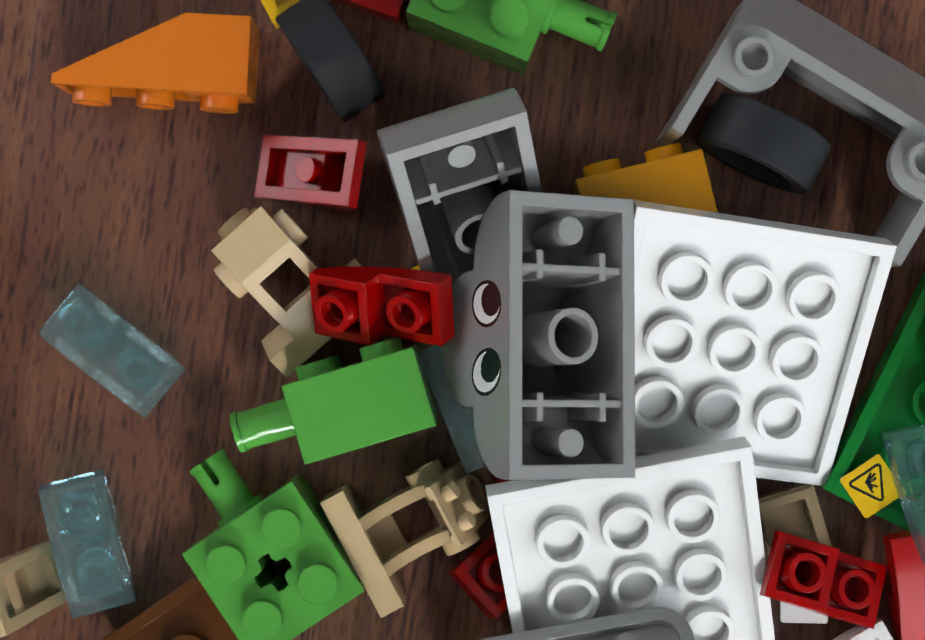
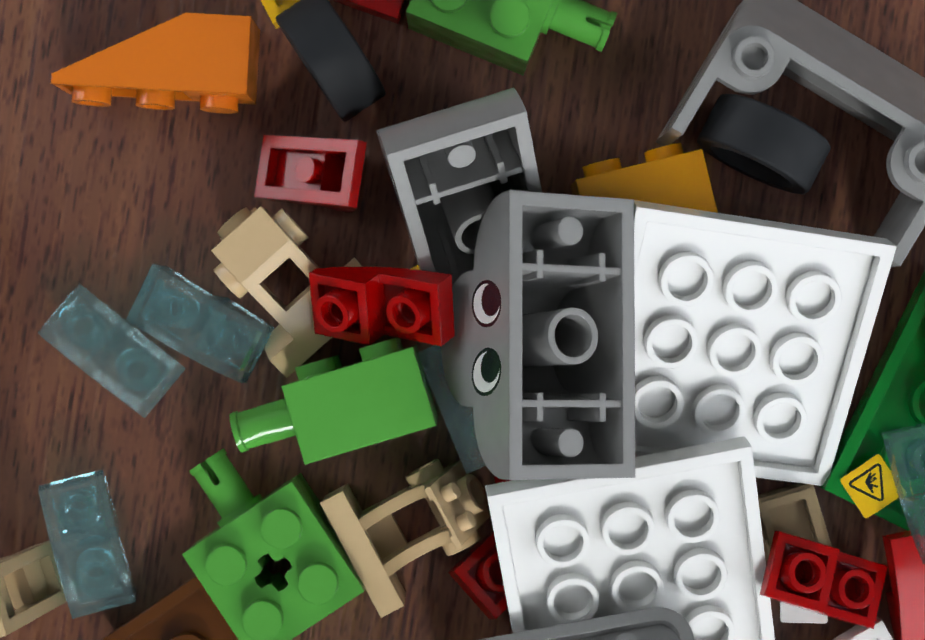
(199, 324): none -> clear light blue slope

